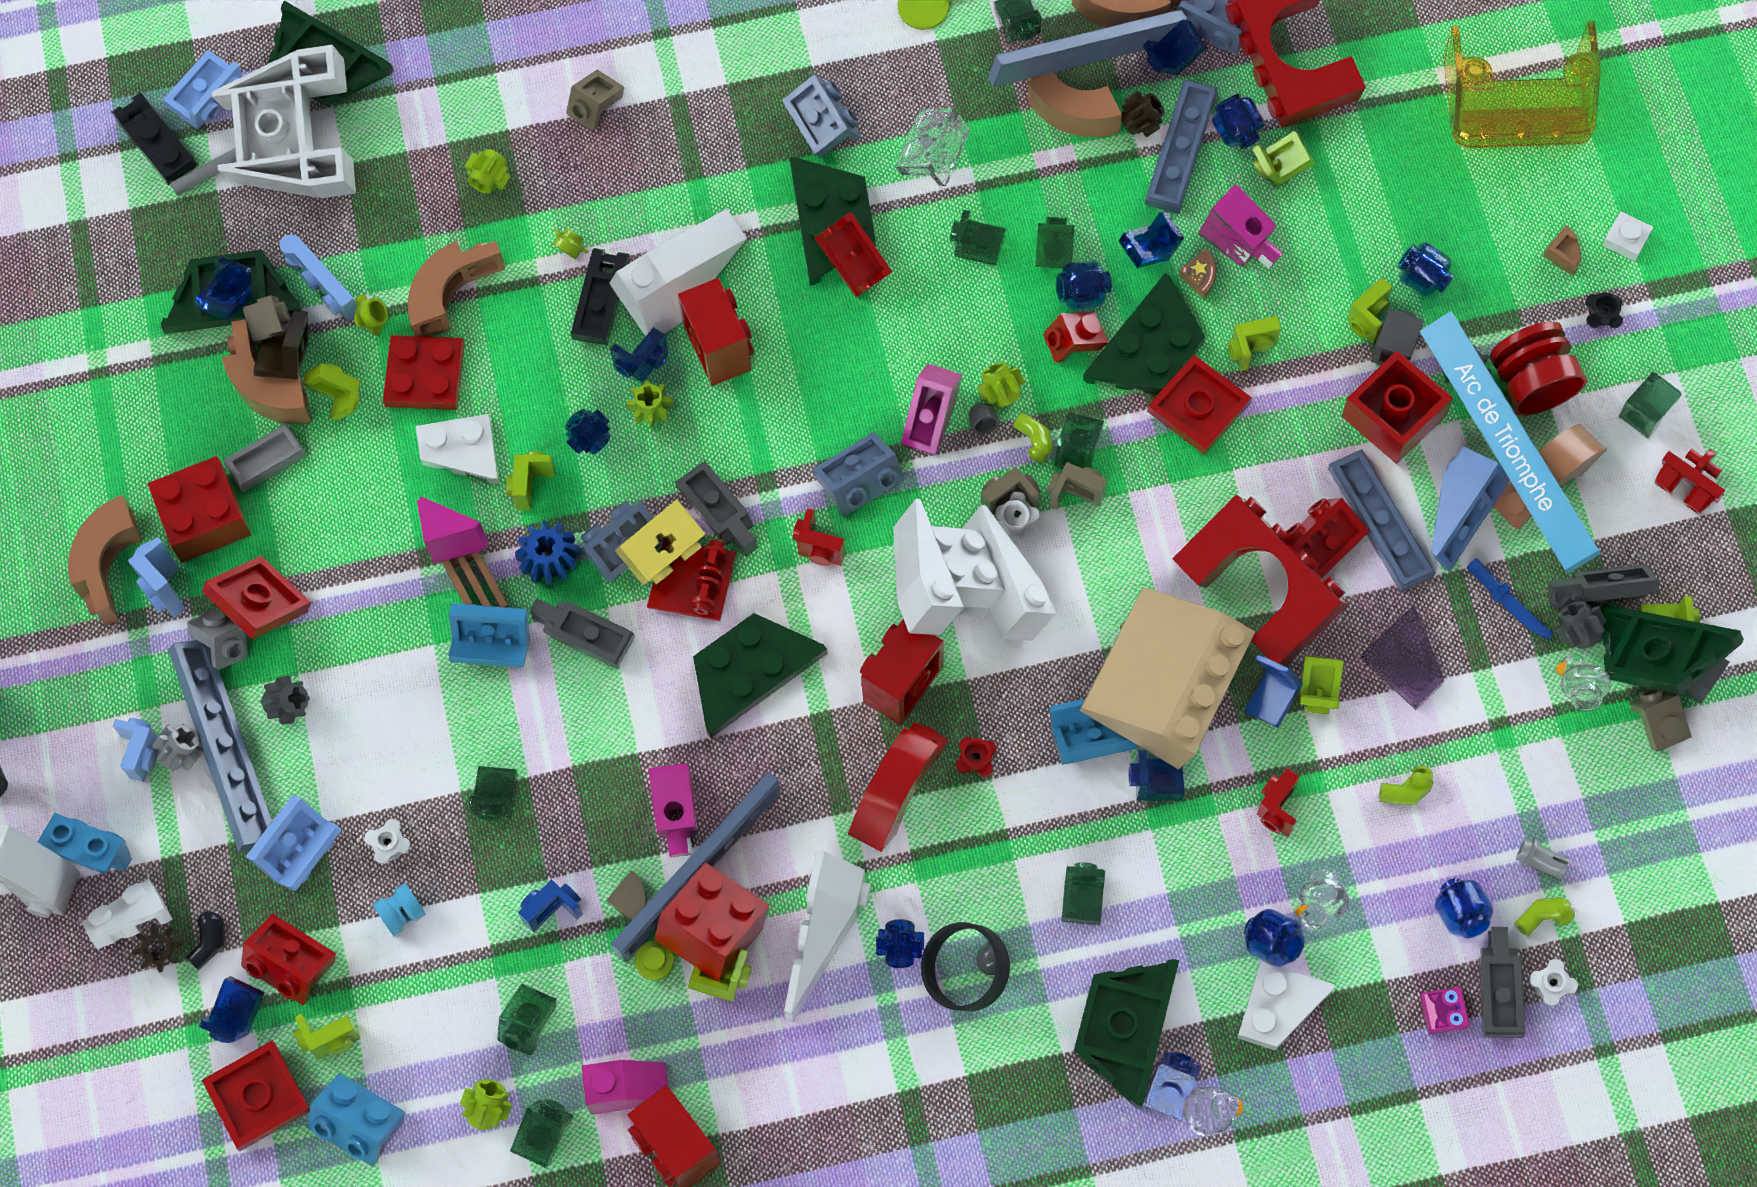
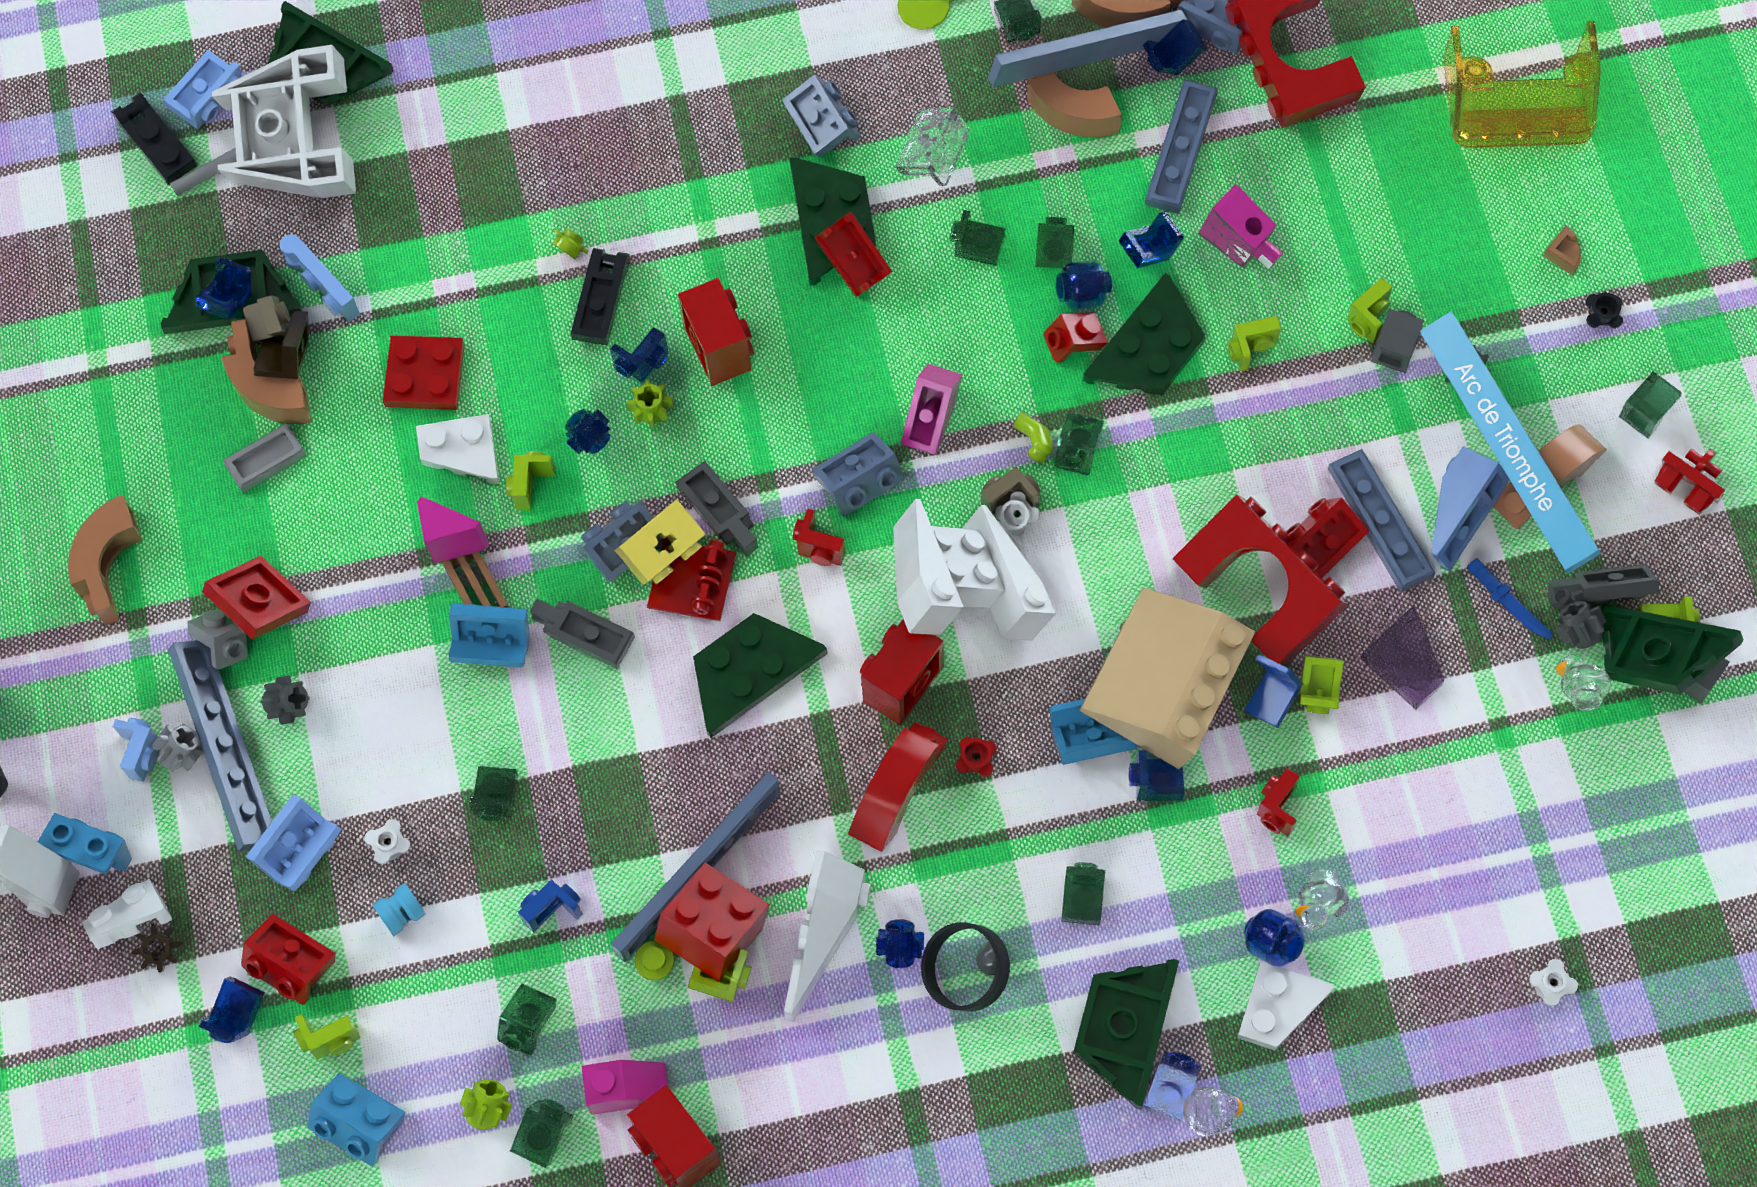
(154, 567): light blue bracket -> none
(199, 509): red brick -> none
(211, 939): black arm -> none
(256, 1095): red plate -> none
(335, 384): lime bracket -> none
(370, 313): lime plate -> none
(441, 278): nougat arch -> none
(487, 171): lime gear -> none
(560, 547): blue gear -> none
(592, 97): dark tan bracket -> none
(628, 897): dark tan tile -> none
(653, 281): white wedge -> none
(673, 791): dark pink torso -> none
(983, 418): dark grey hinge -> none
(1001, 384): lime gear -> none
(1080, 482): dark tan bracket -> none
(1142, 114): dark brown gear -> none
(1199, 404): red plate -> none
(1200, 273): medium nougat tile -> none
(1238, 121): clear blue head -> none
(1282, 159): lime bracket -> none
(1396, 407): red brick -> none
(1411, 791): lime arm -> none
(1425, 269): head -> none
(1444, 1010): tile -> none
(1464, 907): clear blue head -> none
(1501, 988): dark grey hinge -> none
(1538, 368): red wheel -> none
(1542, 858): light grey pin -> none
(1545, 909): lime arm -> none
(1627, 236): white plate -> none
(1662, 718): dark tan bracket -> none

